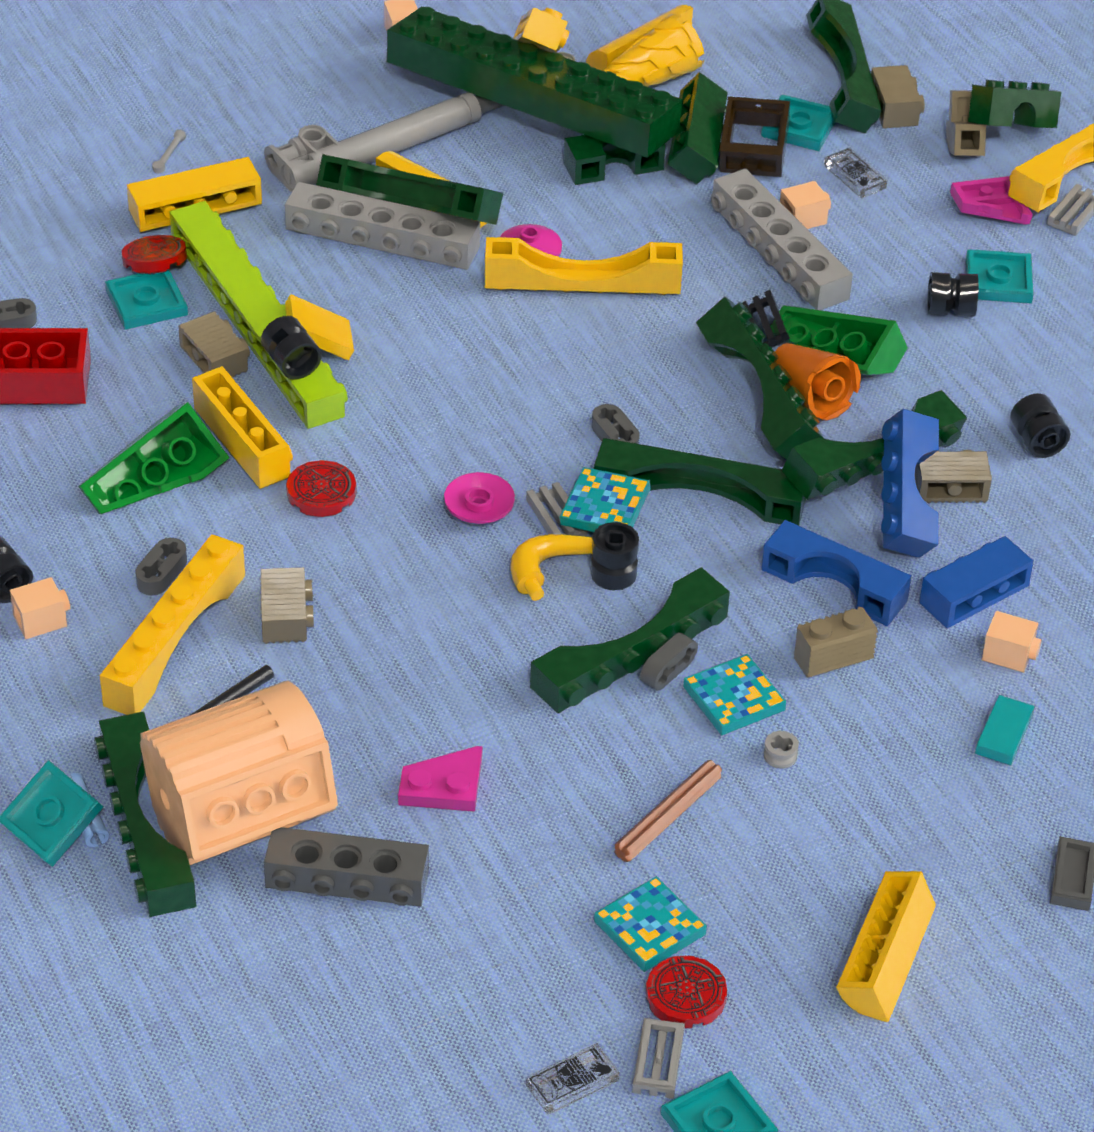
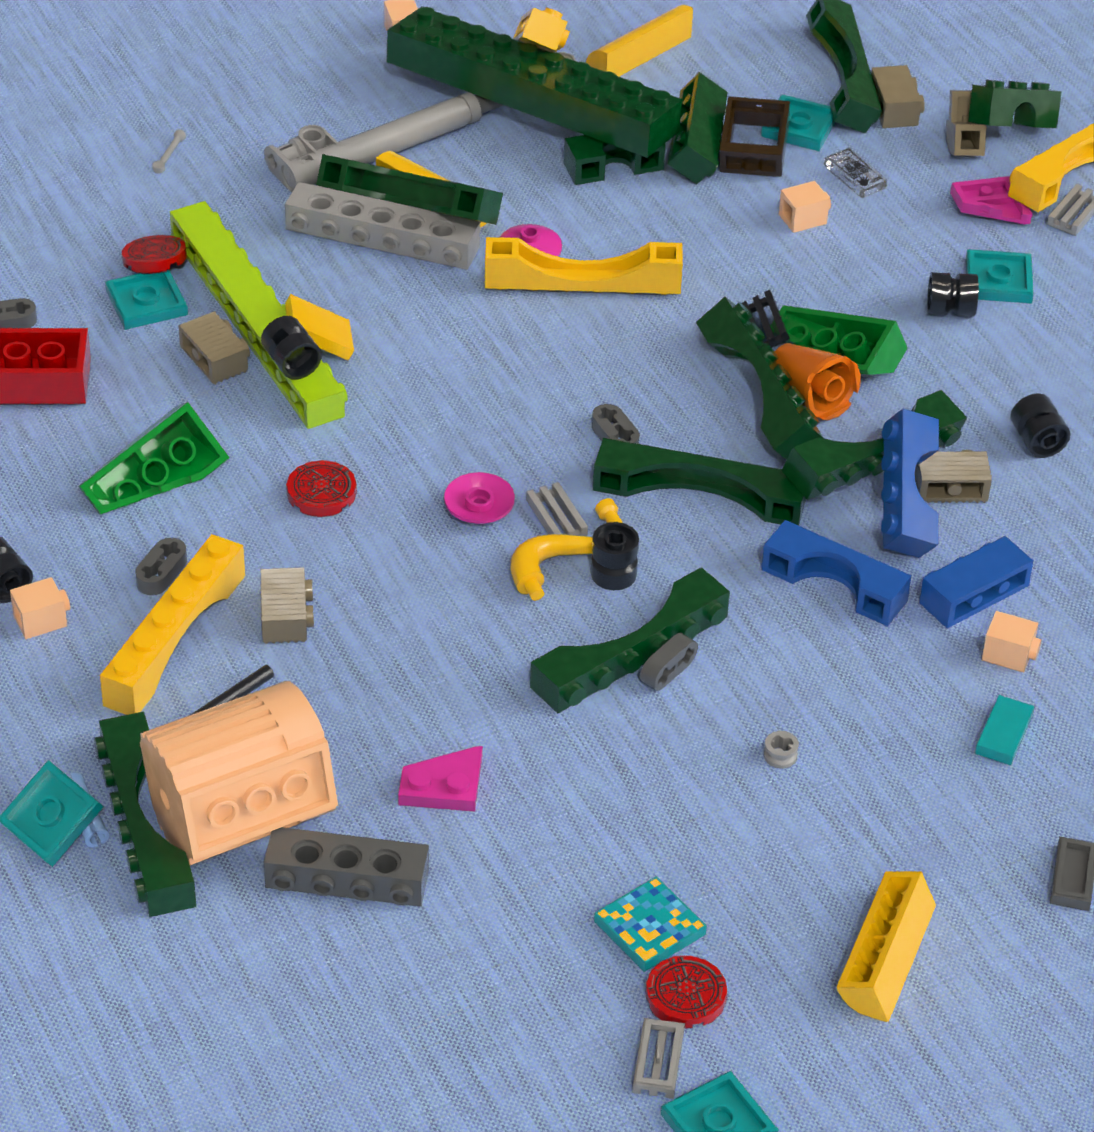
(222, 185): yellow brick -> none
(241, 427): yellow brick -> none
(572, 1078): clear tile -> none
(604, 498): tile -> none
(661, 54): yellow cone -> none
(667, 811): axle -> none
(734, 694): tile -> none
(781, 239): light grey brick -> none
(835, 642): dark tan brick -> none

